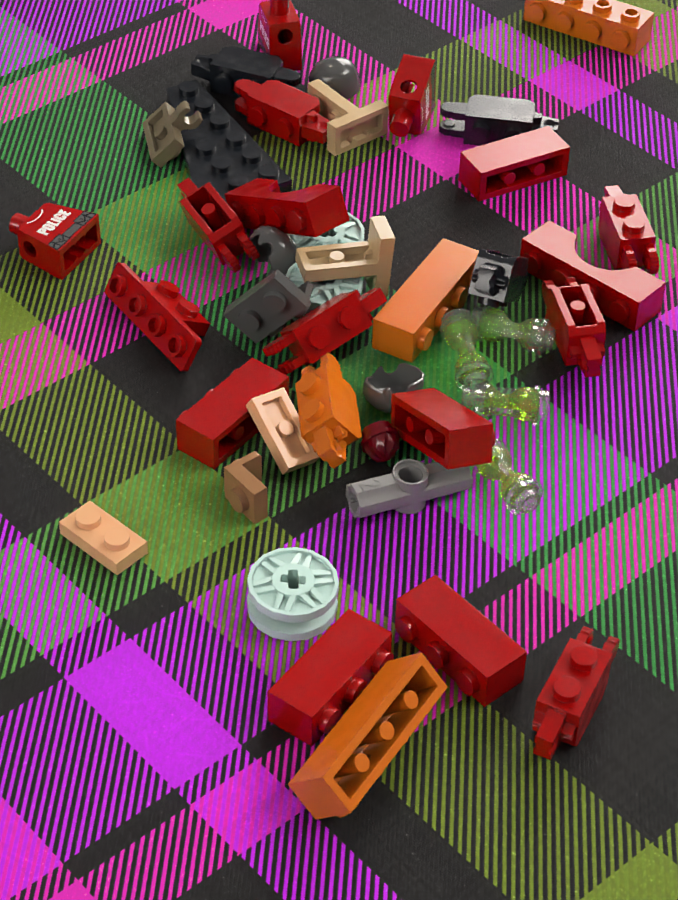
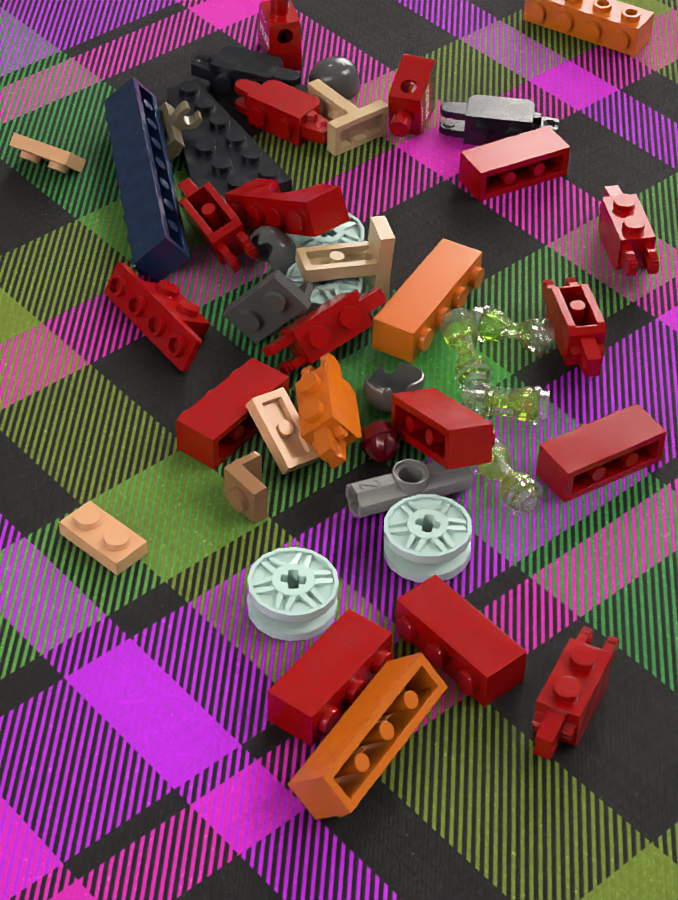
(35, 150): none -> light nougat plate
(56, 237): red torso -> none
(145, 181): none -> dark blue brick
(427, 537): none -> light aqua wheel
(498, 278): black hinge -> none
(600, 452): none -> brick
(623, 295): arch -> none

